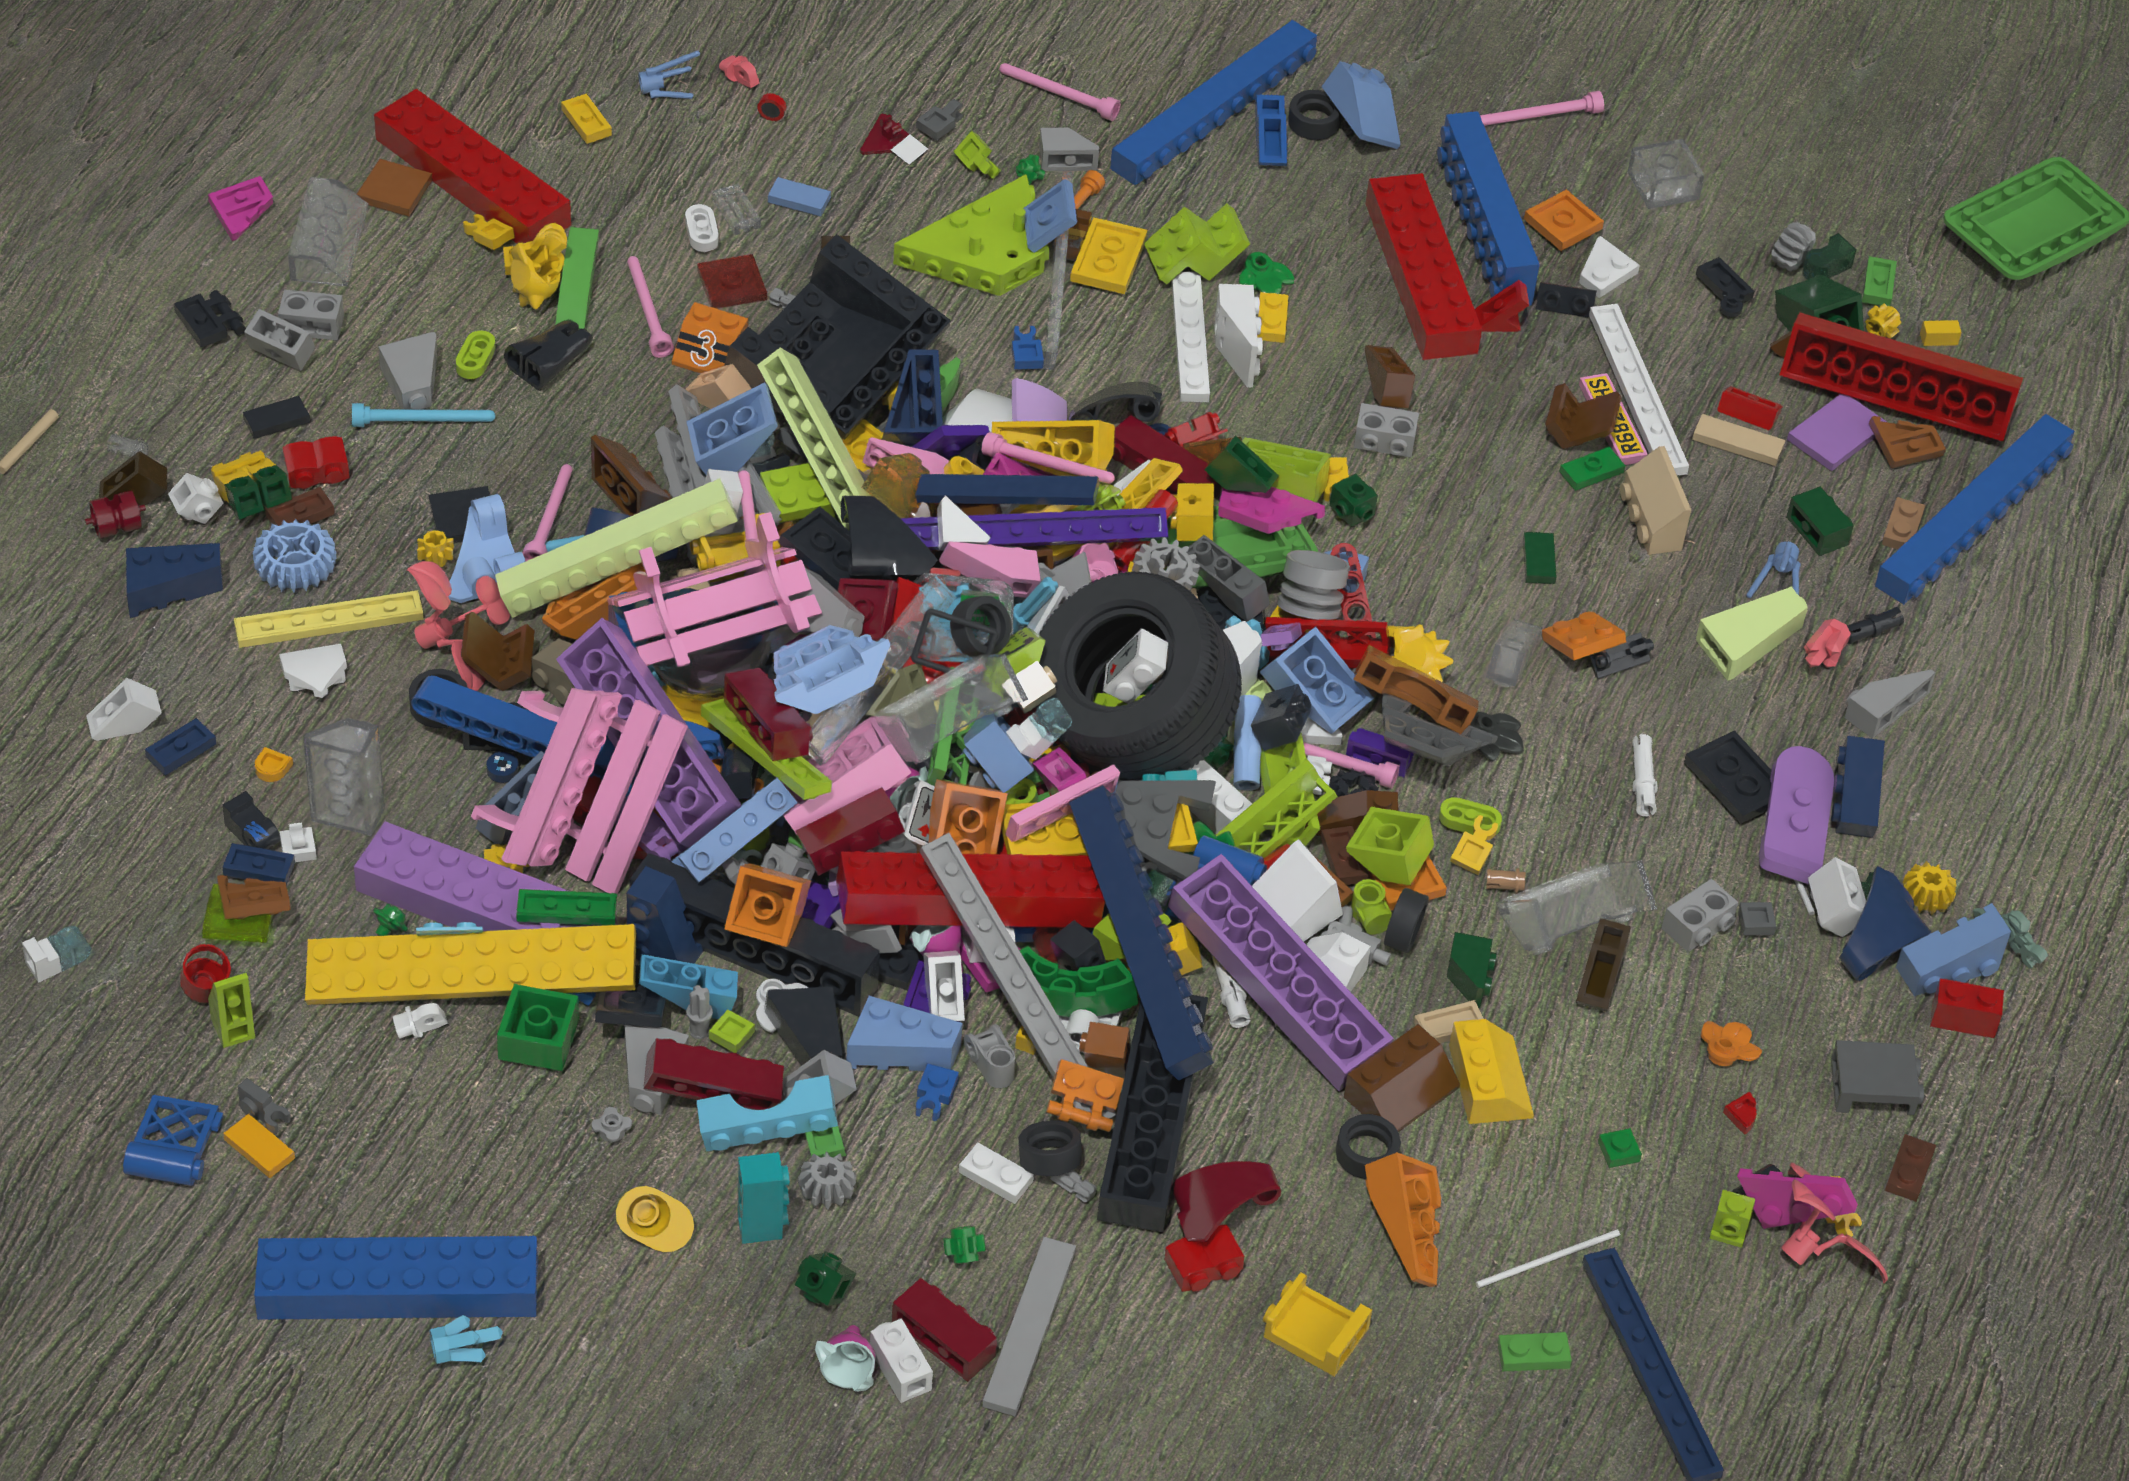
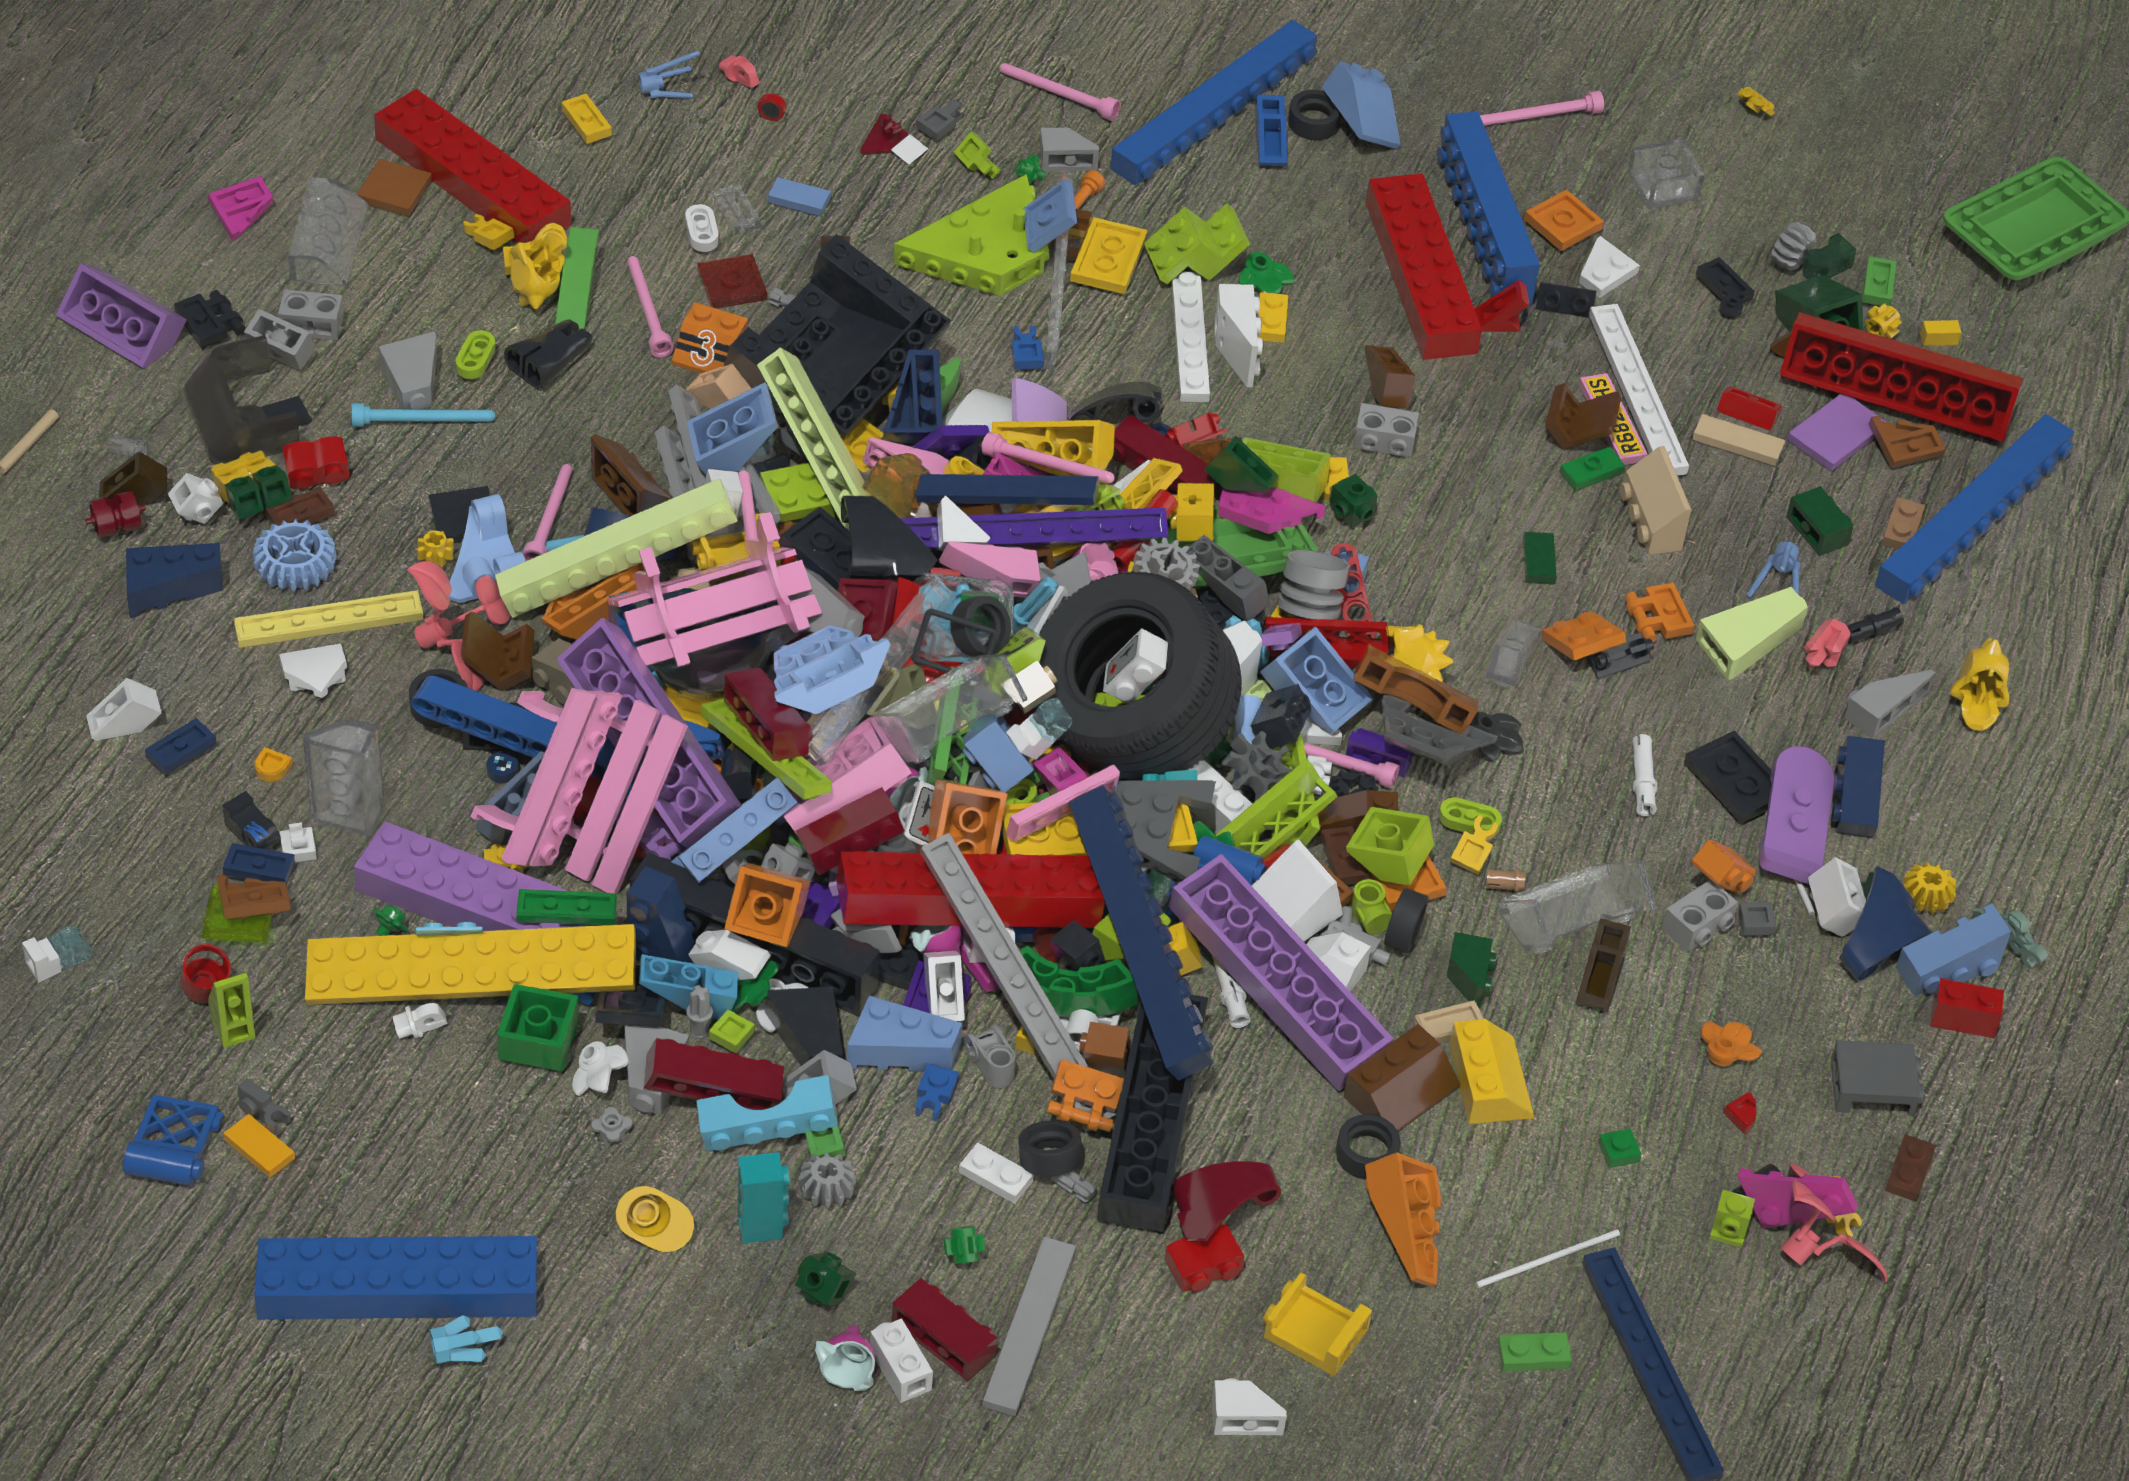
(119, 316): none -> medium lavender slope
(230, 429): none -> clear smoke windscreen
(596, 1066): none -> white plate
(729, 952): none -> white slope
(755, 990): none -> green plate
(1245, 1410): none -> white slope
(1256, 764): none -> dark grey gear
(1668, 612): none -> orange plate
(1724, 867): none -> orange brick
(1756, 100): none -> yellow piece
(1982, 685): none -> yellow head

